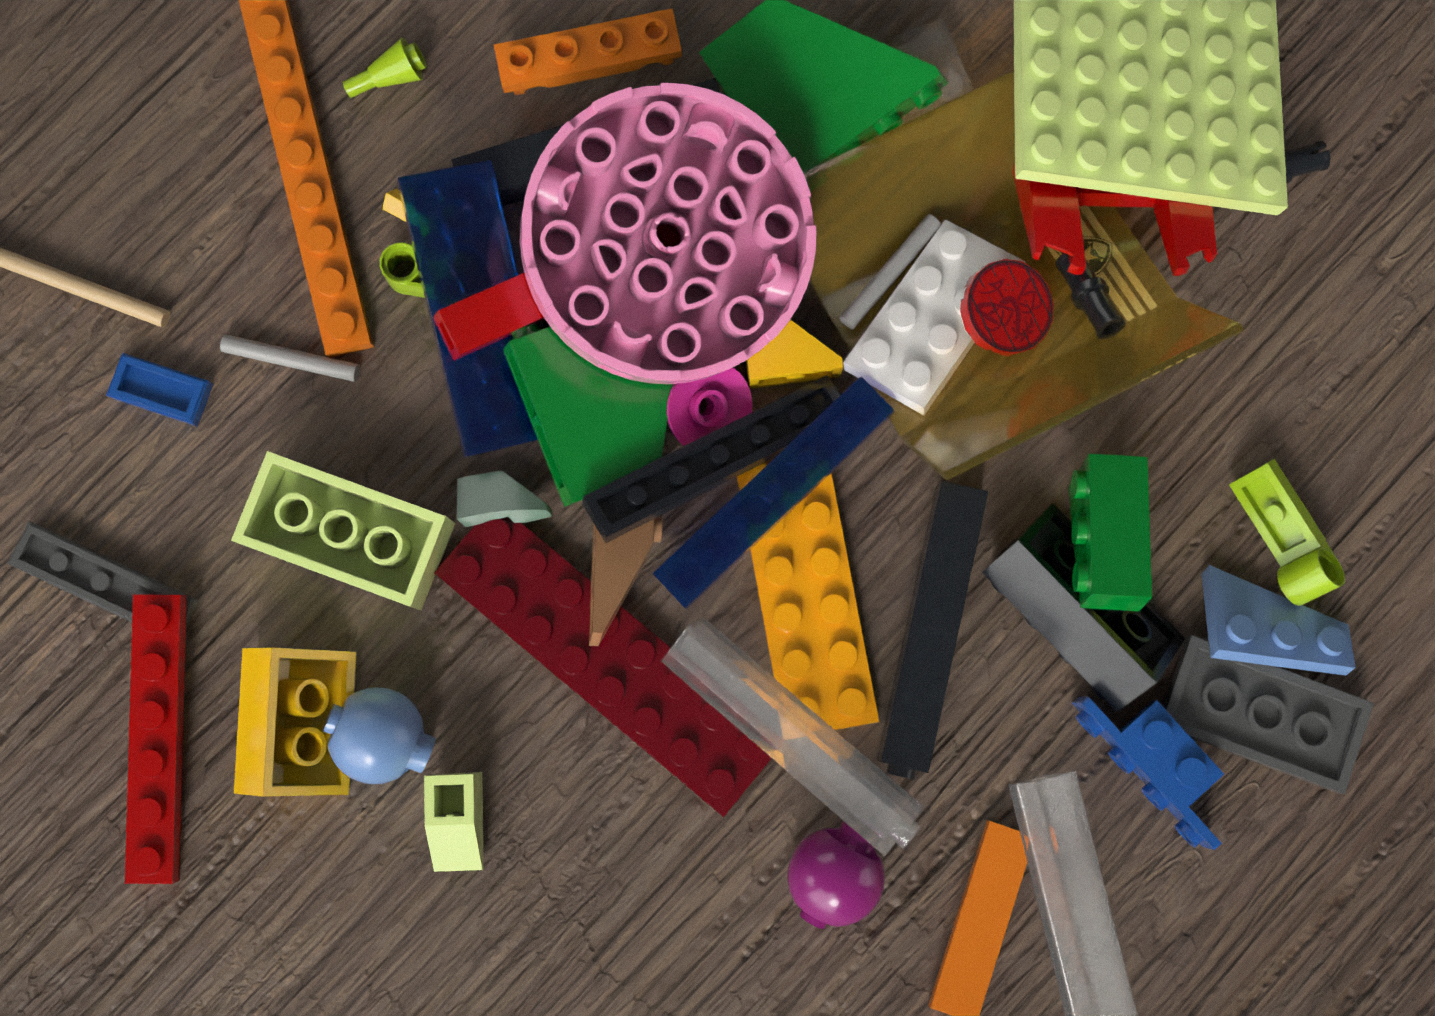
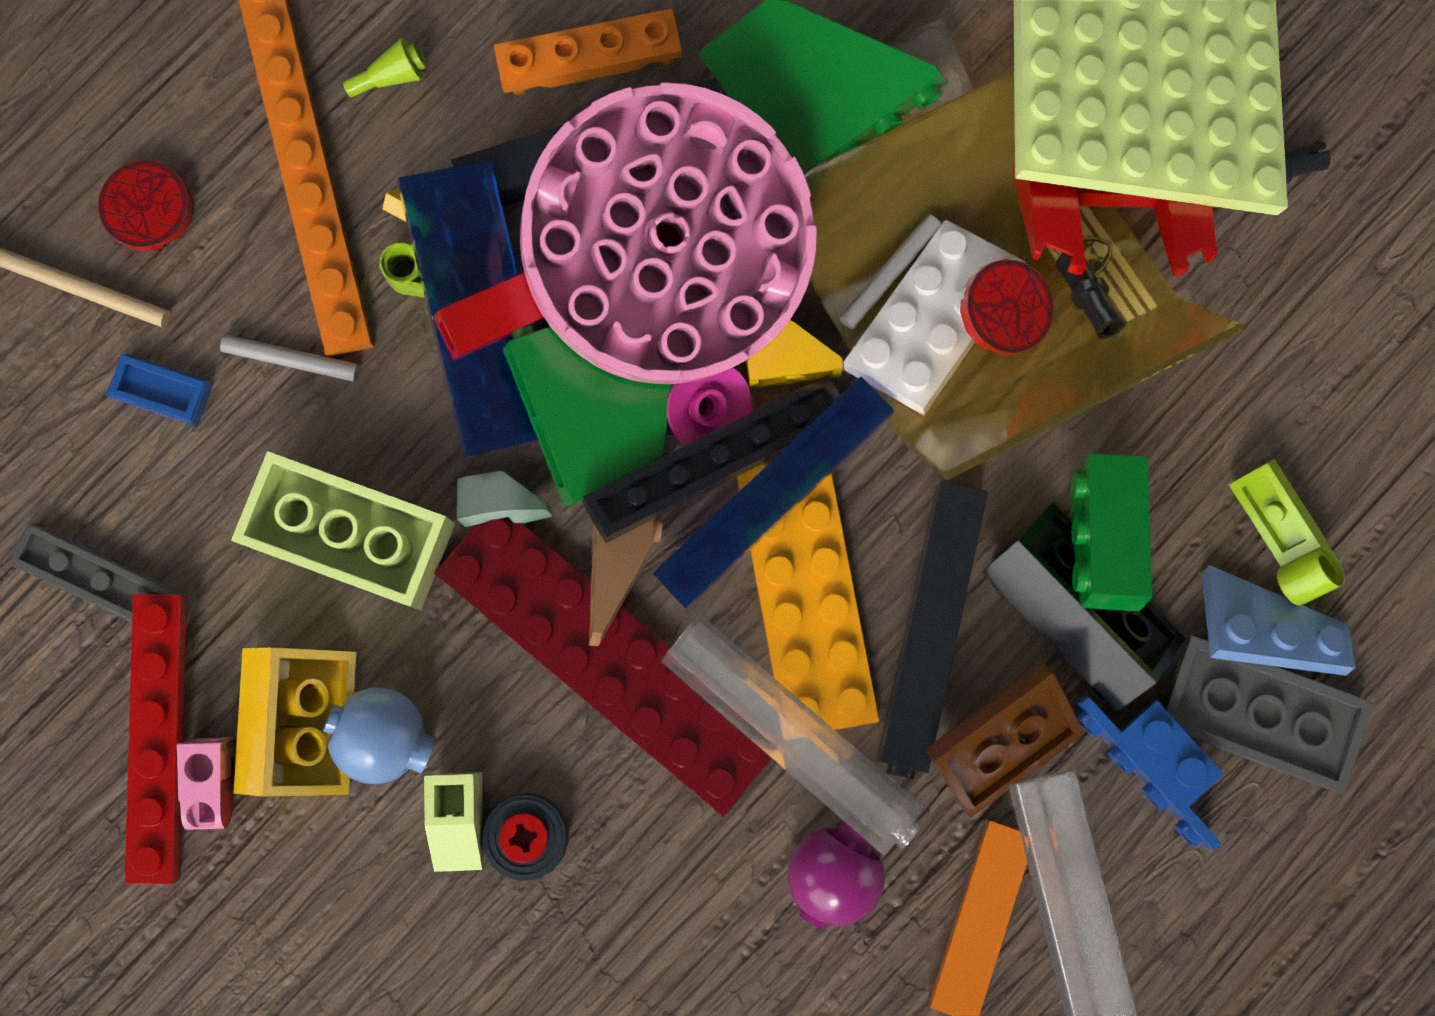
(145, 205): none -> tile
(205, 782): none -> bright pink leg
(542, 831): none -> black wheel
(1006, 740): none -> reddish brown plate

